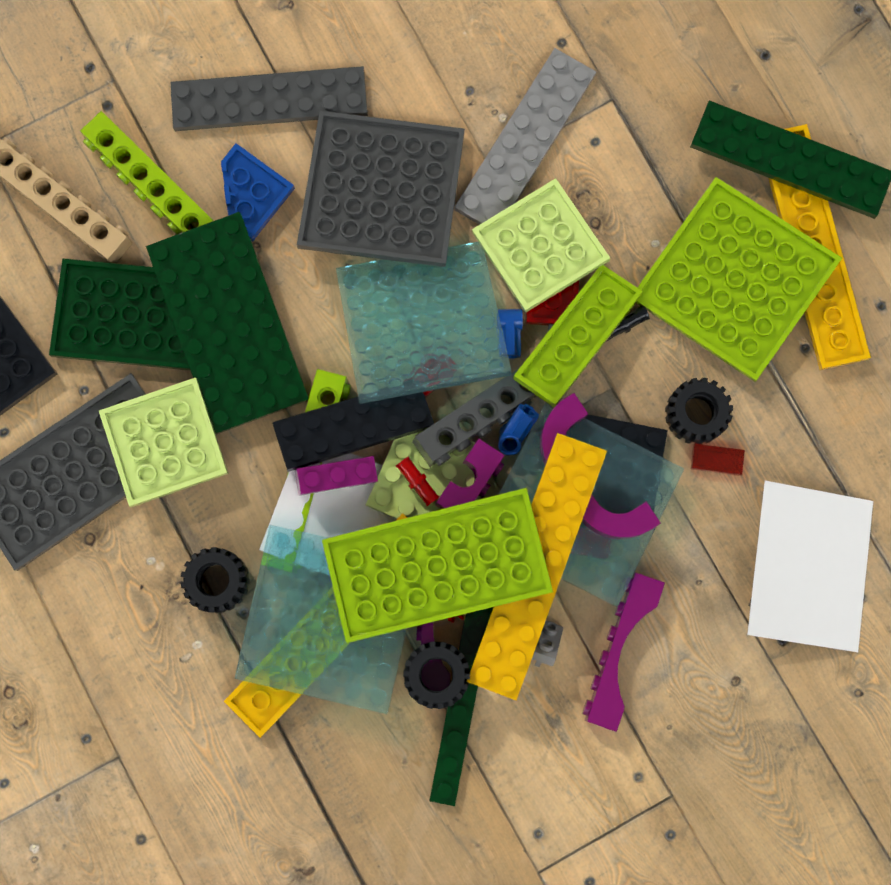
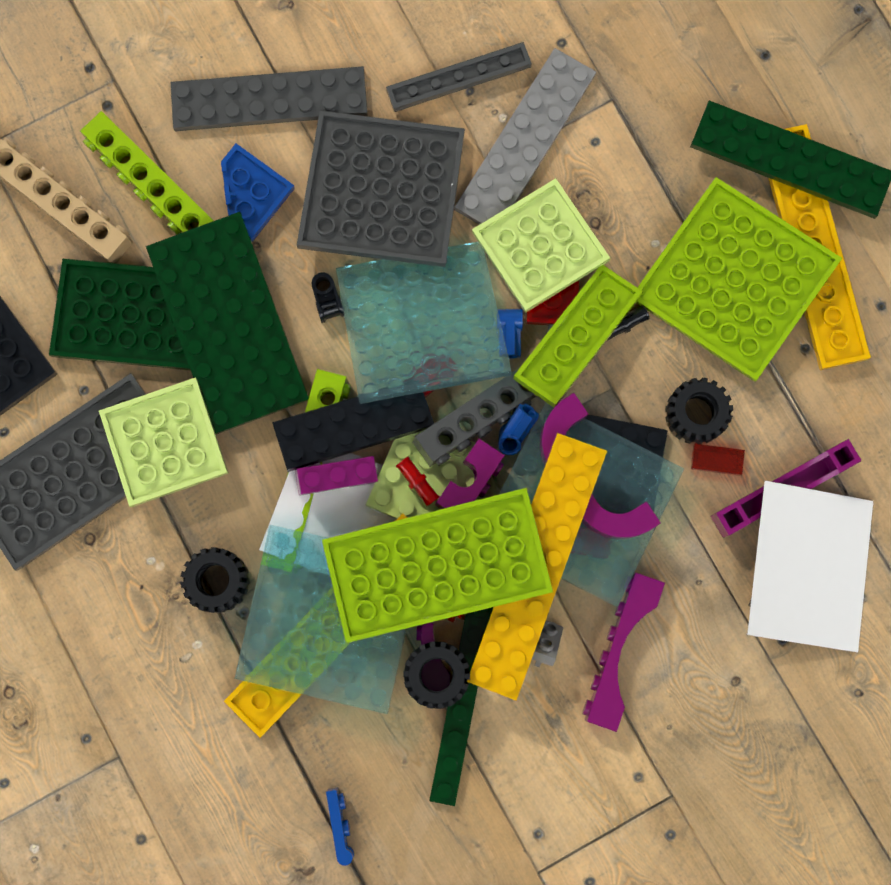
(328, 301): none -> black piece
(340, 827): none -> blue plate
(458, 77): none -> dark grey plate
(806, 476): none -> magenta arch

